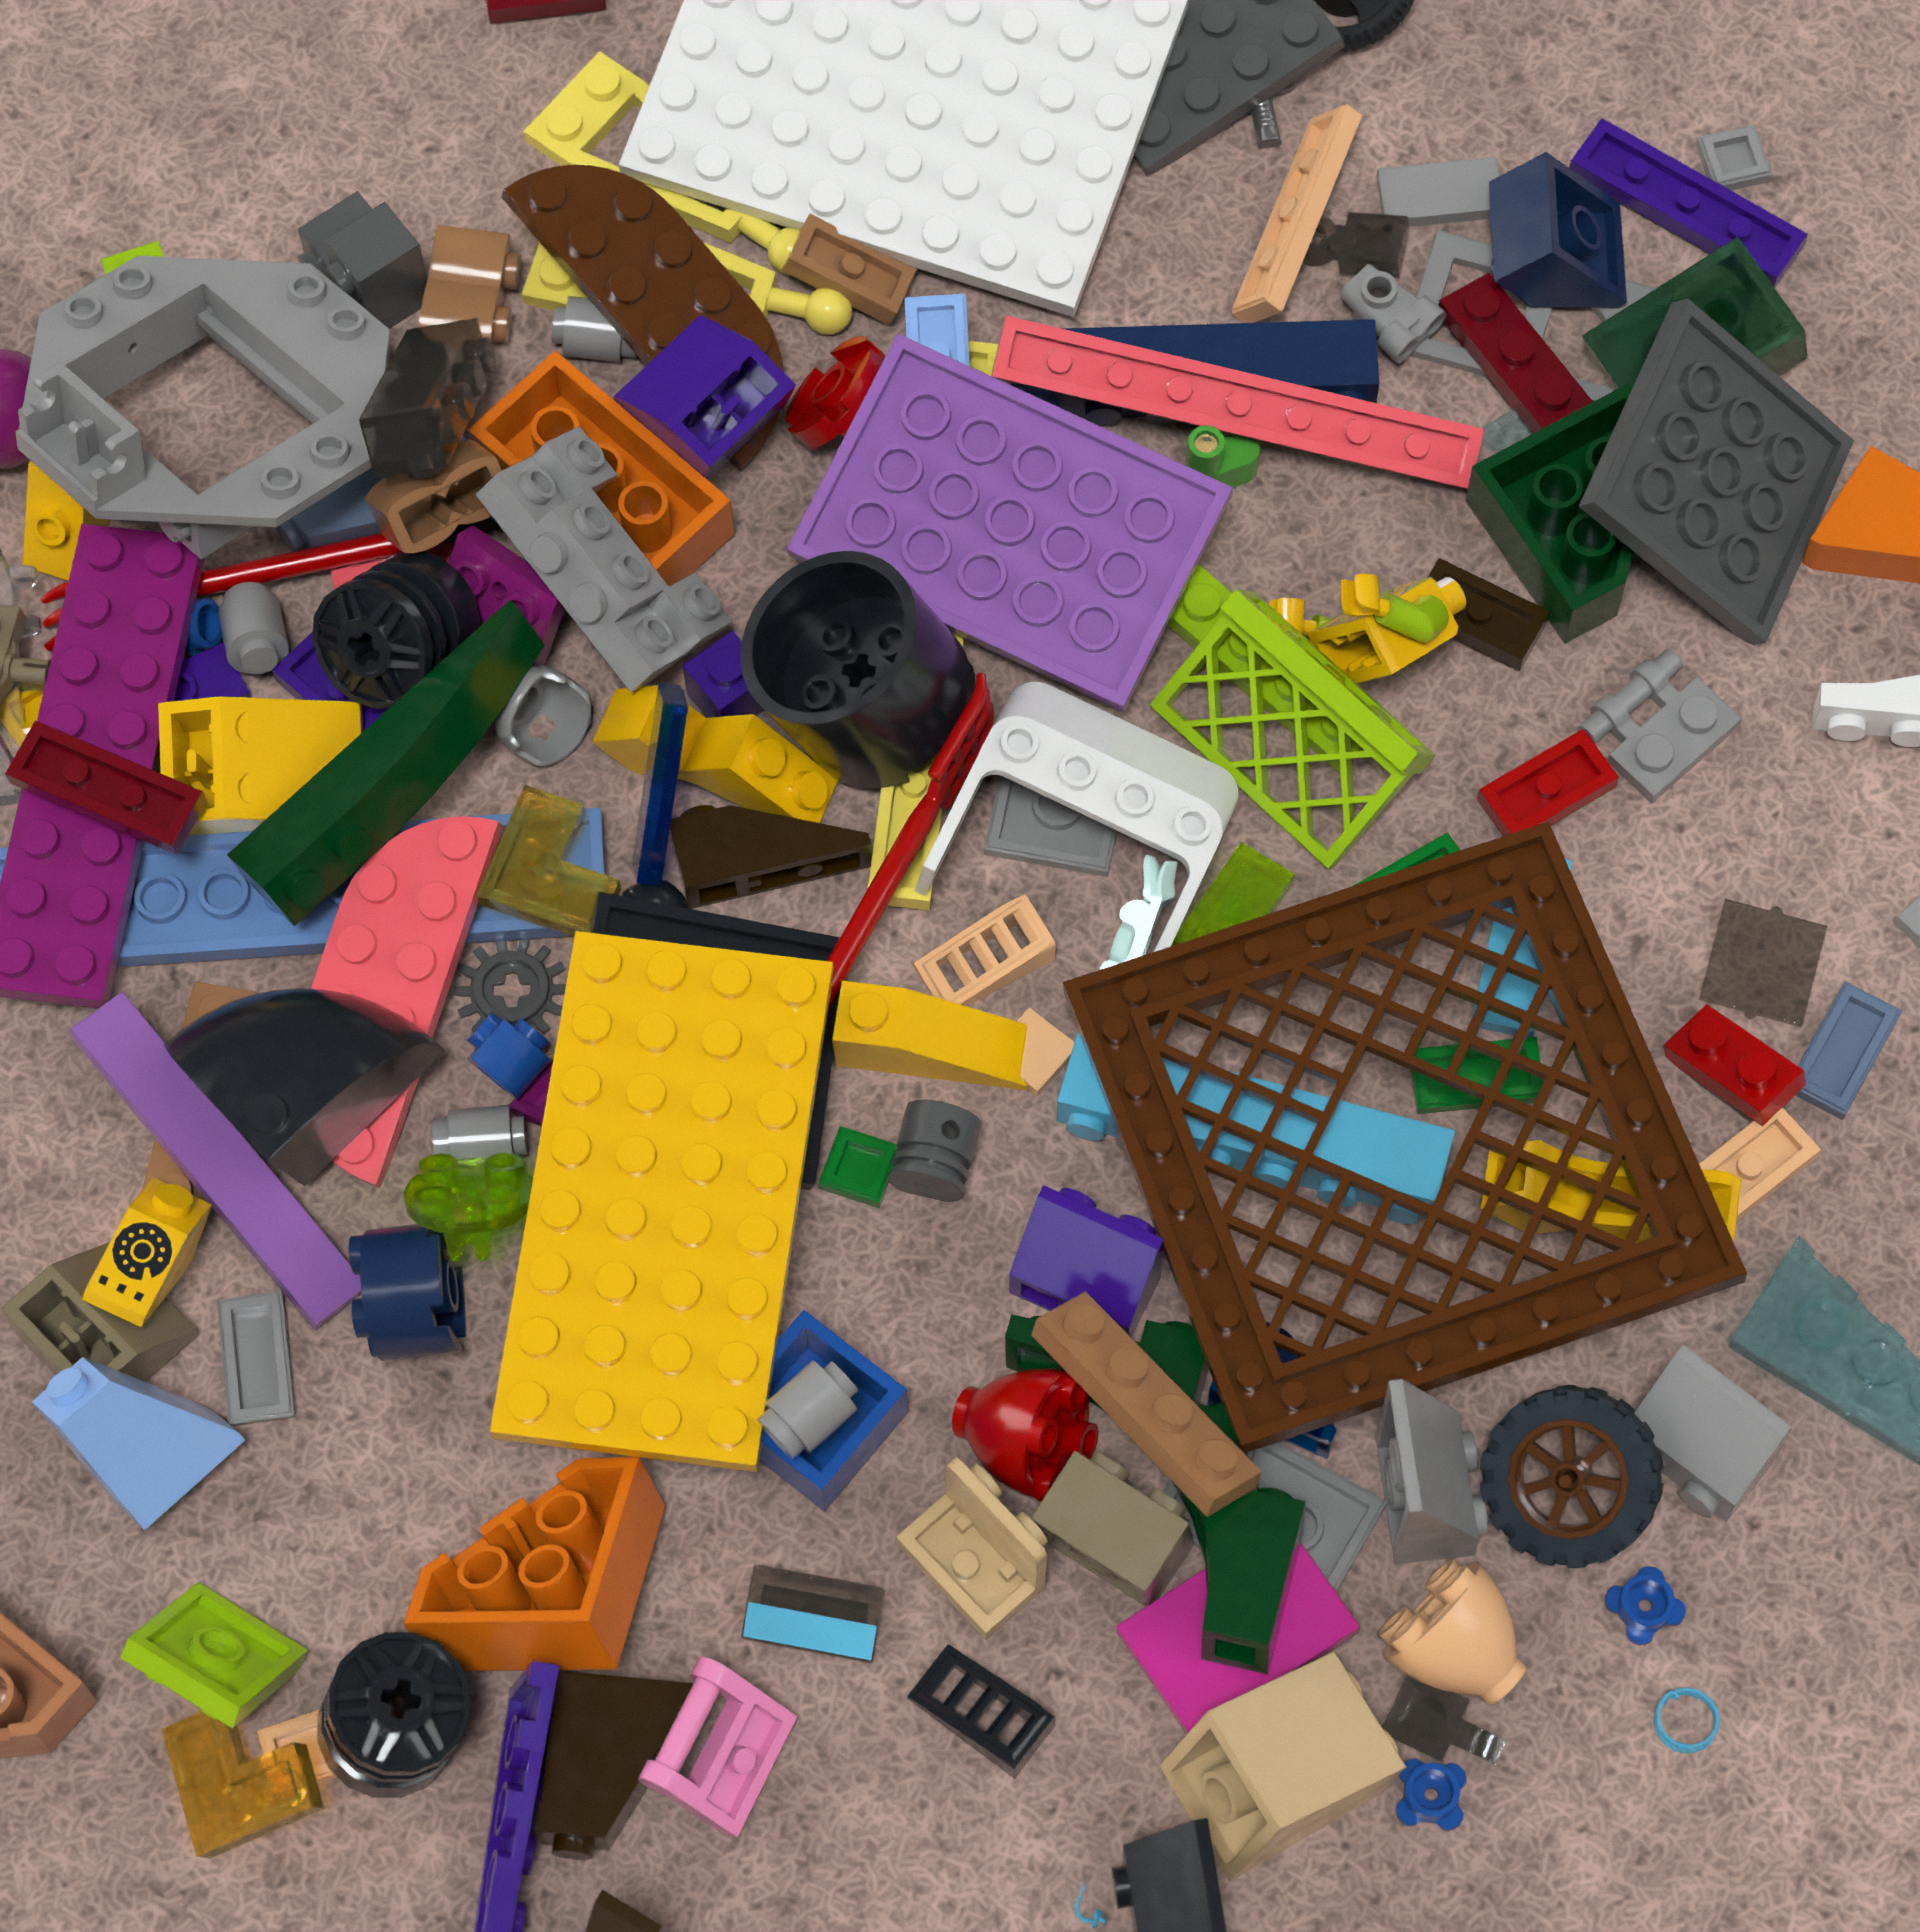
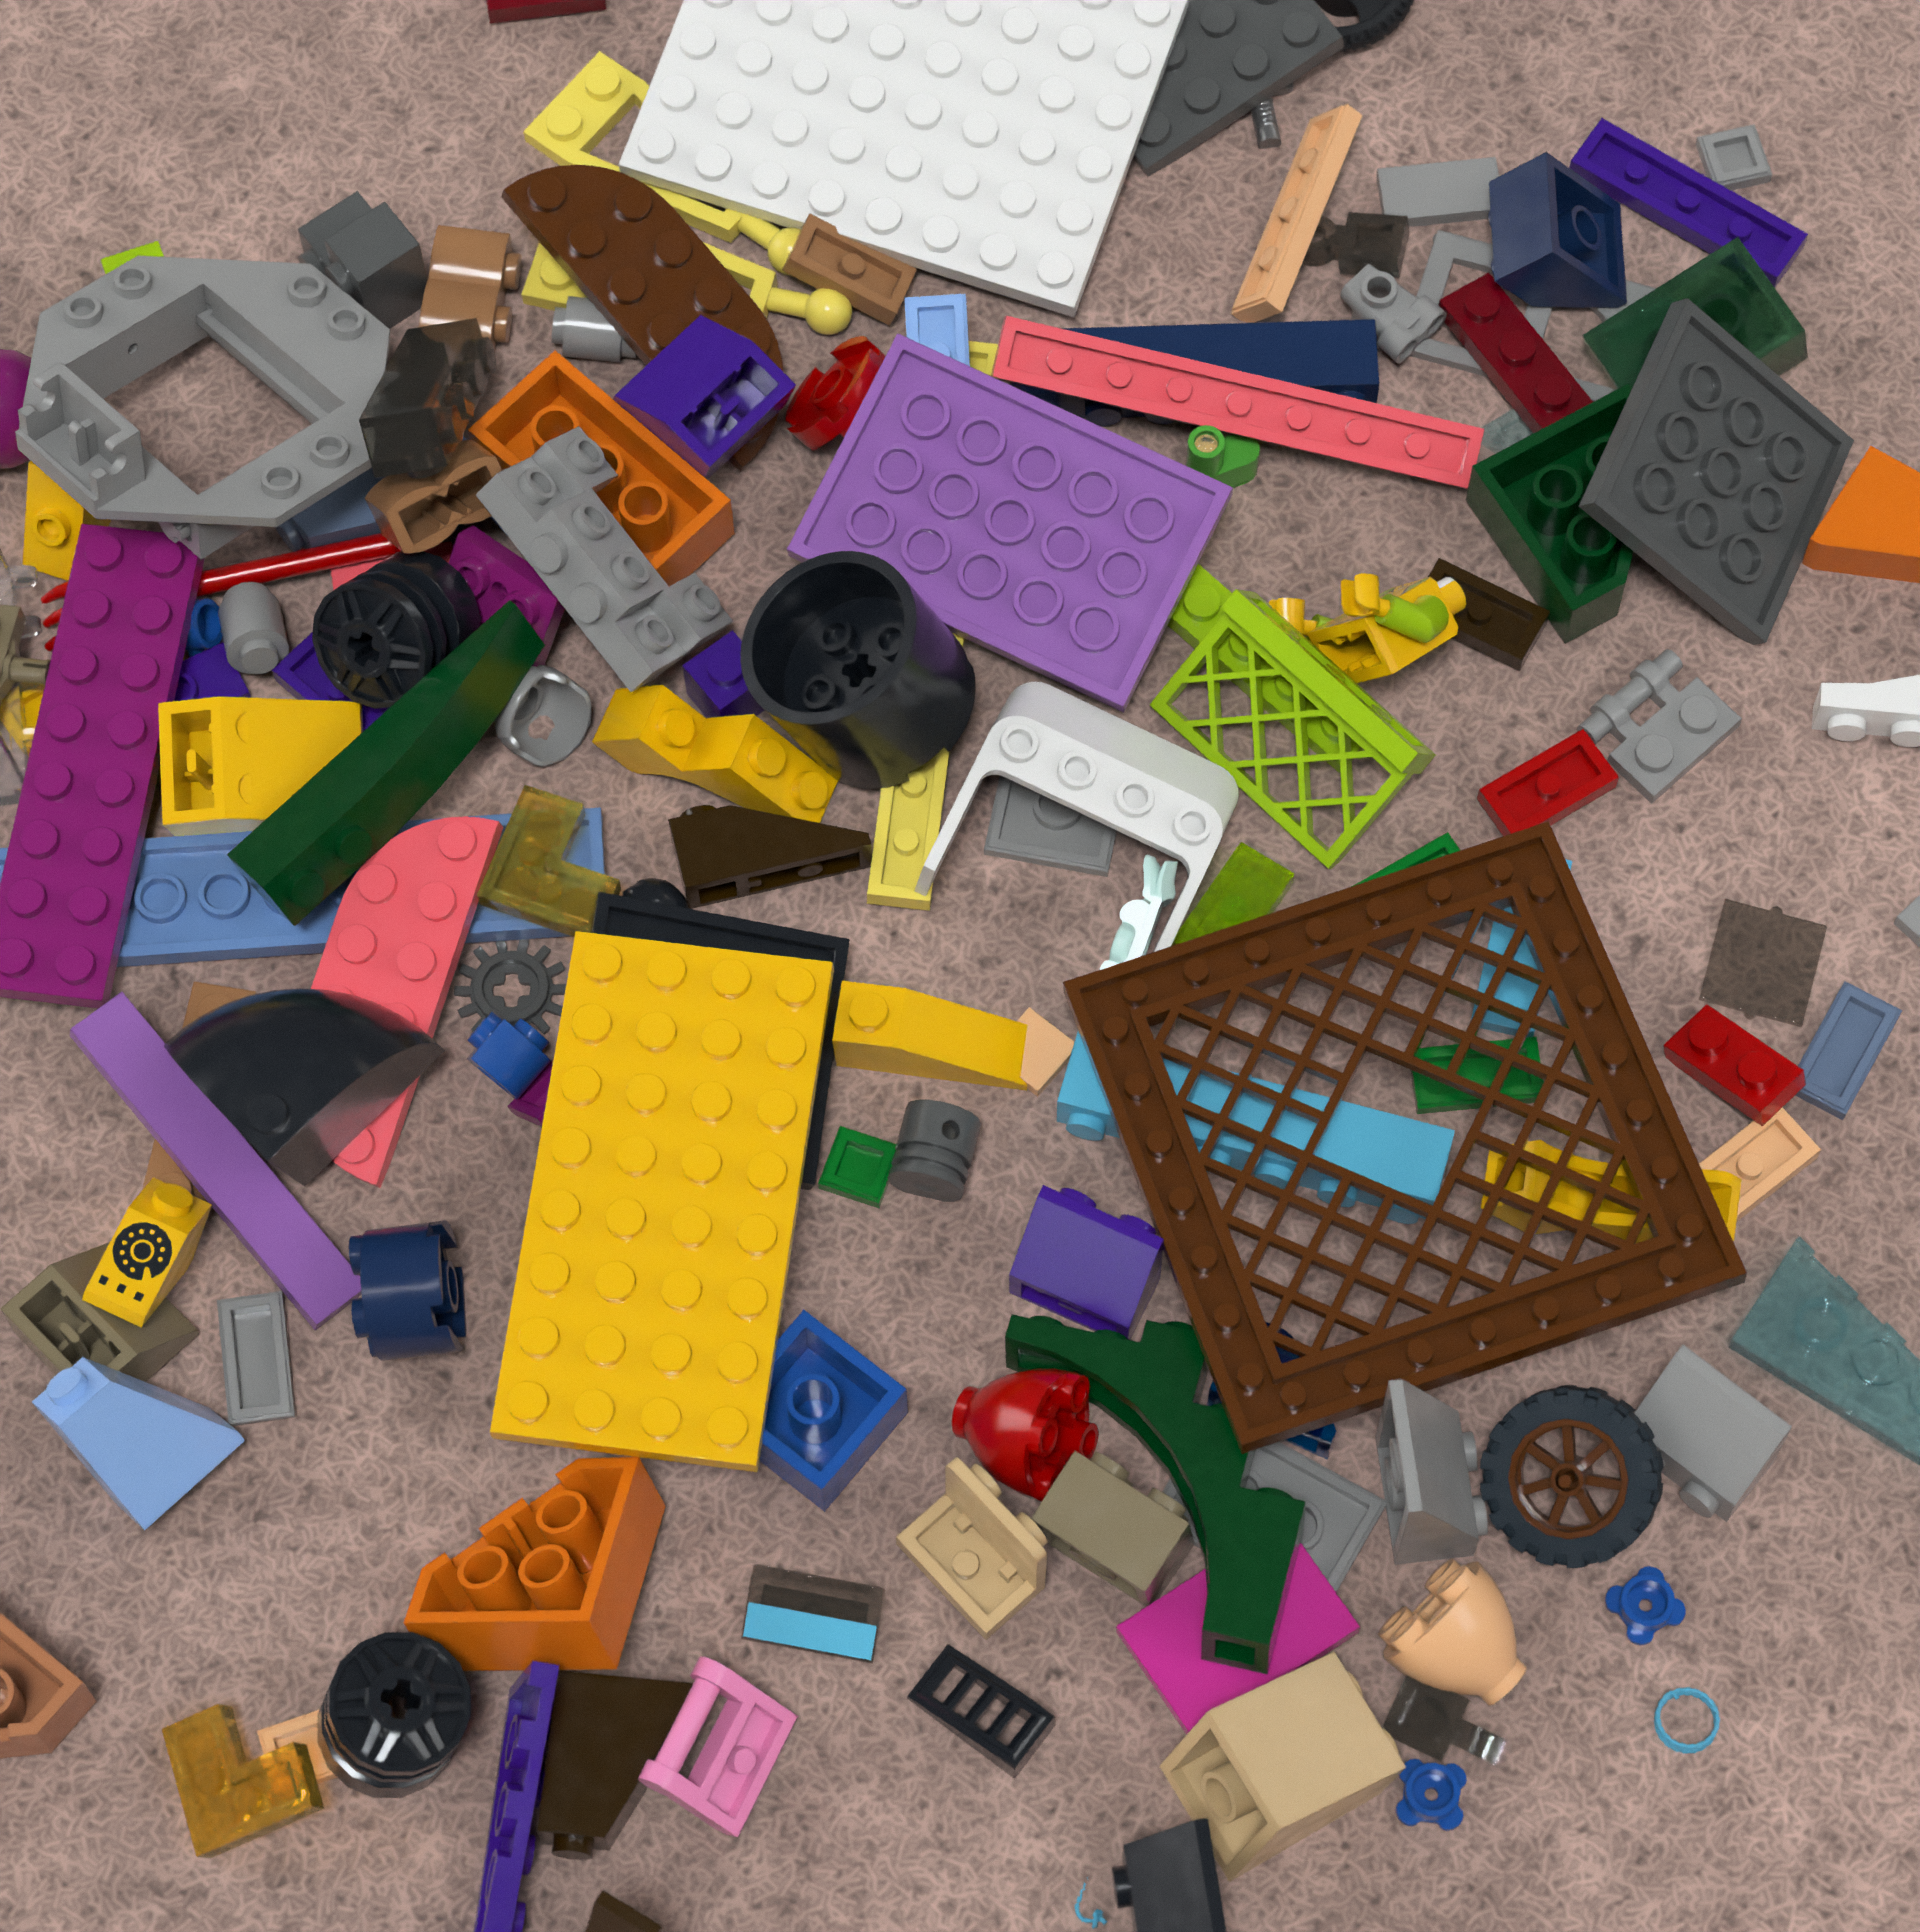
(106, 787): dark red plate -> none
(214, 1654): lime plate -> none
(468, 1198): clear neon green plate -> none
(479, 1132): light grey brick -> none
(659, 784): clear blue tile -> none
(808, 1408): light grey brick -> none
(947, 778): red piece -> none
(997, 975): light nougat slope -> none
(1146, 1404): medium nougat plate -> none

